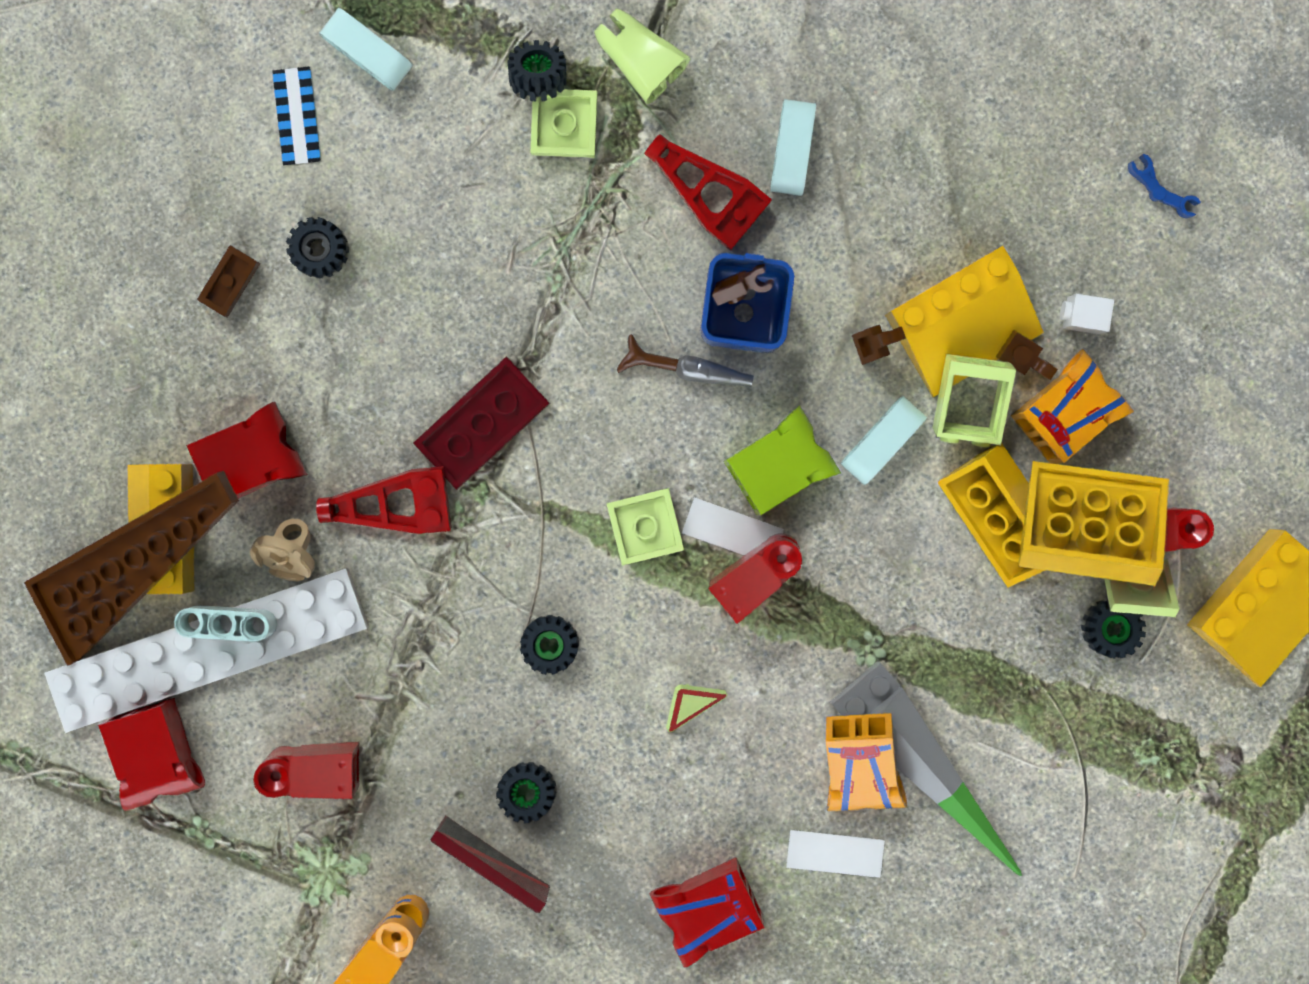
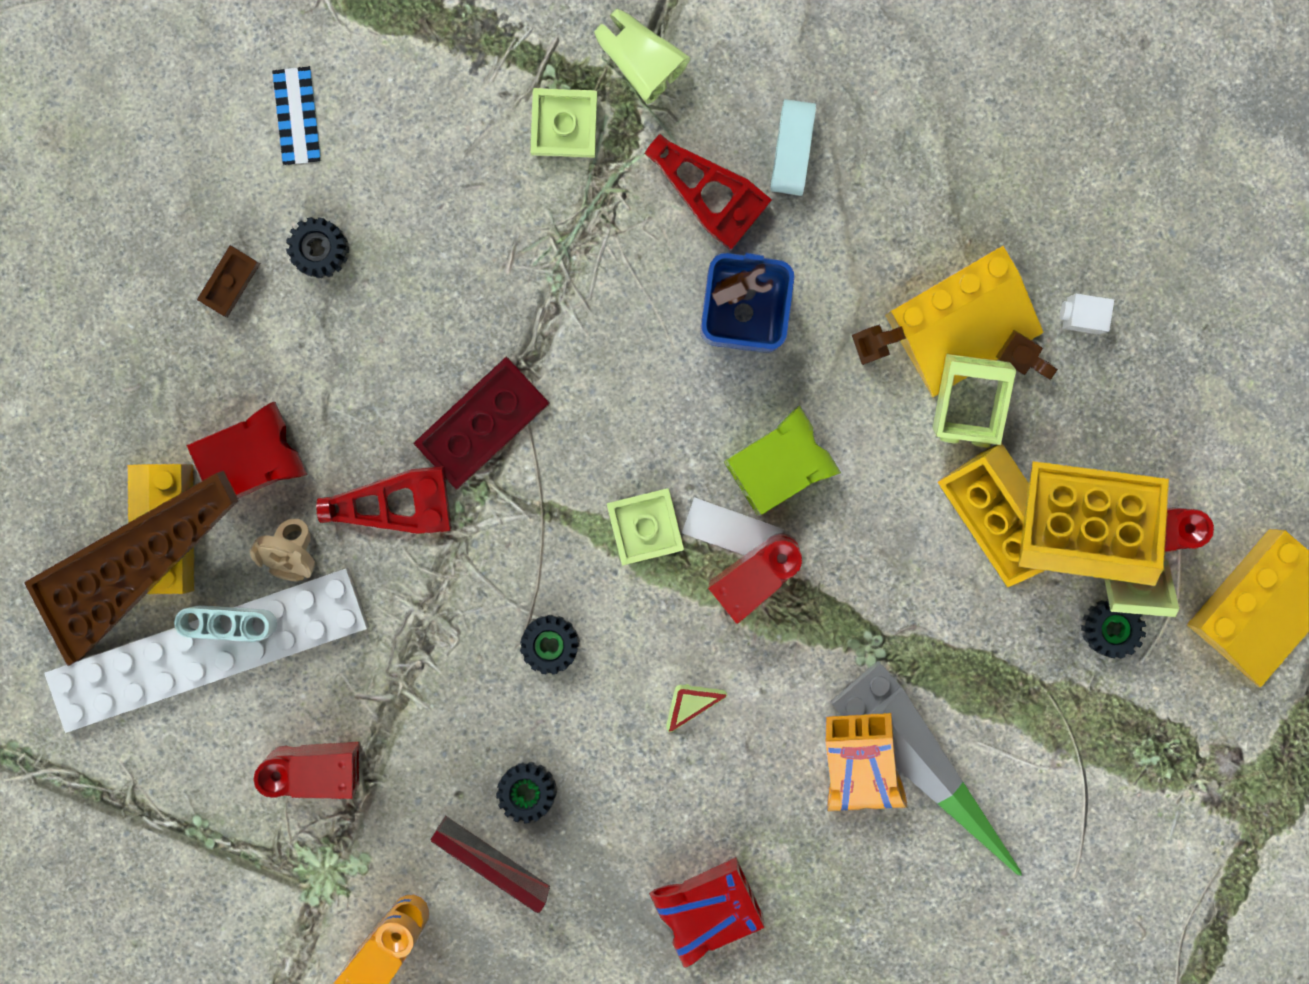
(150, 754): red piece -> none
(366, 49): light aqua beam -> none
(534, 59): black bush -> none
(686, 367): flat silver piece -> none
(835, 853): white sticker -> none
(883, 440): light aqua beam -> none
(1071, 410): light orange piece -> none
(1159, 193): blue piece -> none

